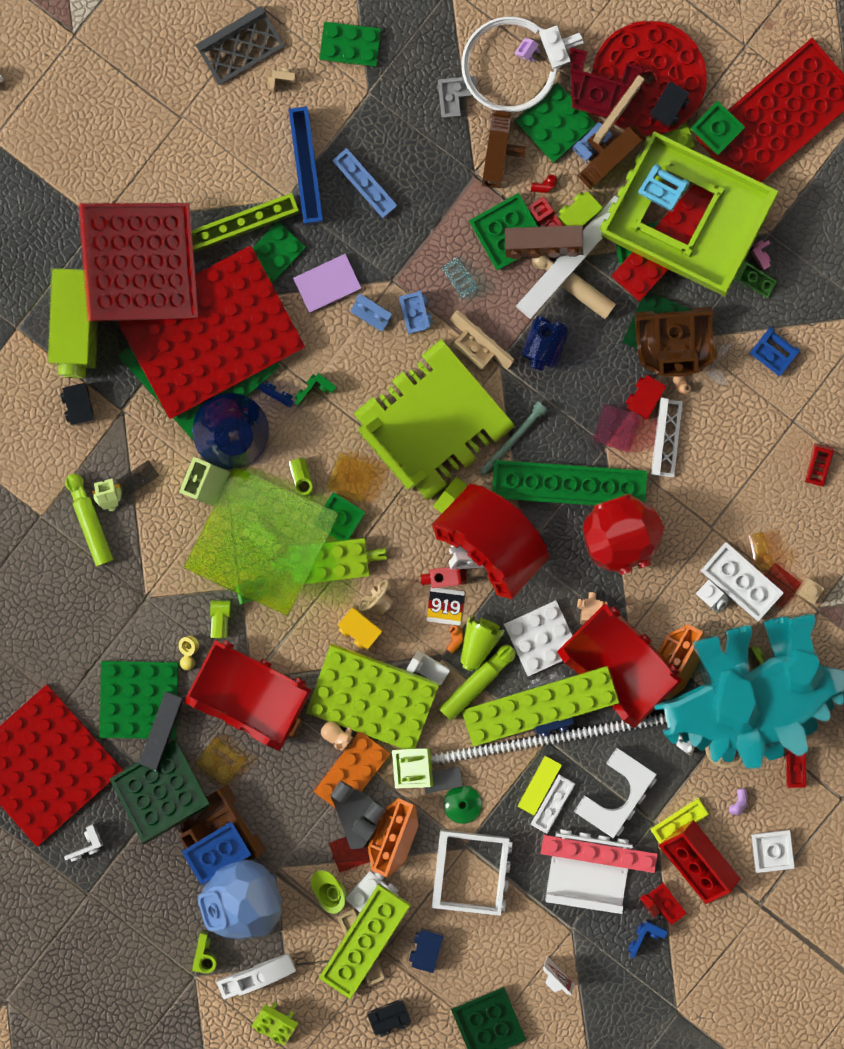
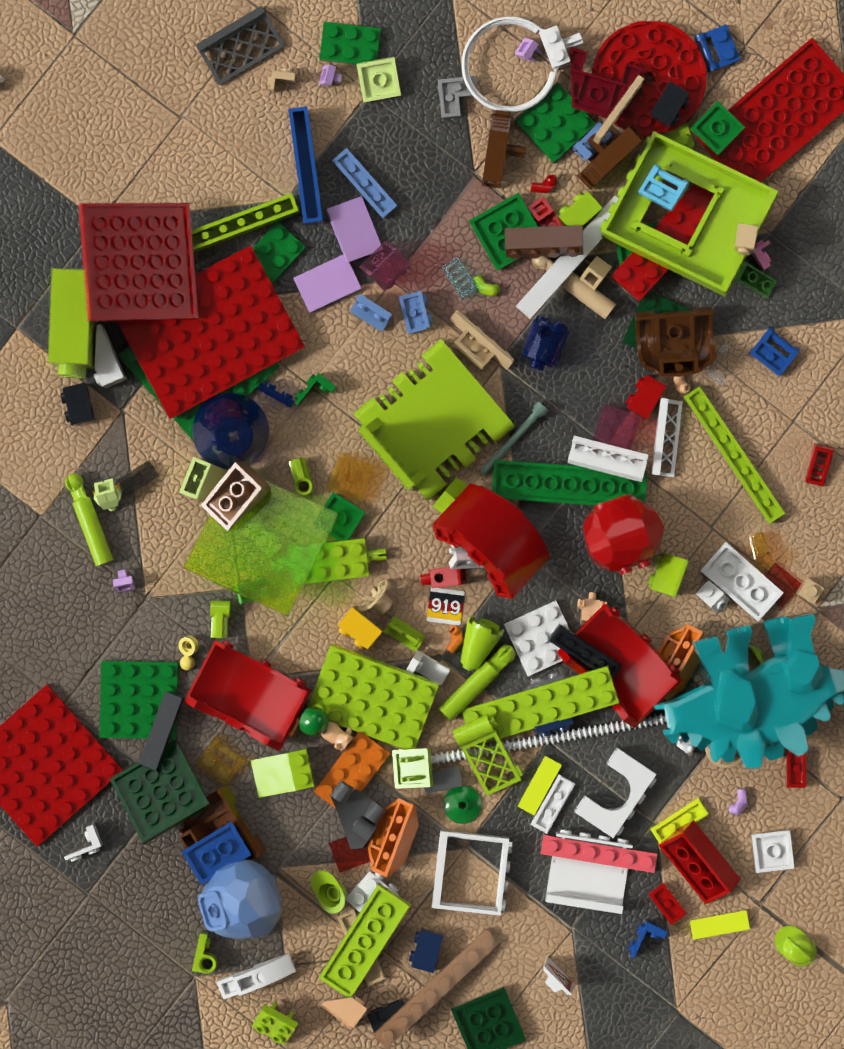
(106, 361): none -> white slope
(124, 582): none -> lavender tile
(235, 495): none -> medium nougat slope
(283, 773): none -> slope
(314, 721): none -> green hair
(328, 76): none -> lavender tile
(345, 1010): none -> light nougat slope
(354, 229): none -> lavender tile
(378, 79): none -> yellowish green plate
(385, 266): none -> clear pink brick
(404, 633): none -> lime hinge
(435, 988): none -> medium nougat plate
(479, 731): none -> lime piece
(484, 288): none -> lime arm
(583, 650): none -> black tile
(595, 273): none -> tan brick
(608, 460): none -> white fence
(650, 905): red tile -> none
(667, 574): none -> lime slope
(719, 924): none -> neon yellow tile
(723, 46): none -> blue plate
(734, 455): none -> lime plate
(746, 239): none -> tan brick
(795, 946): none -> lime piece

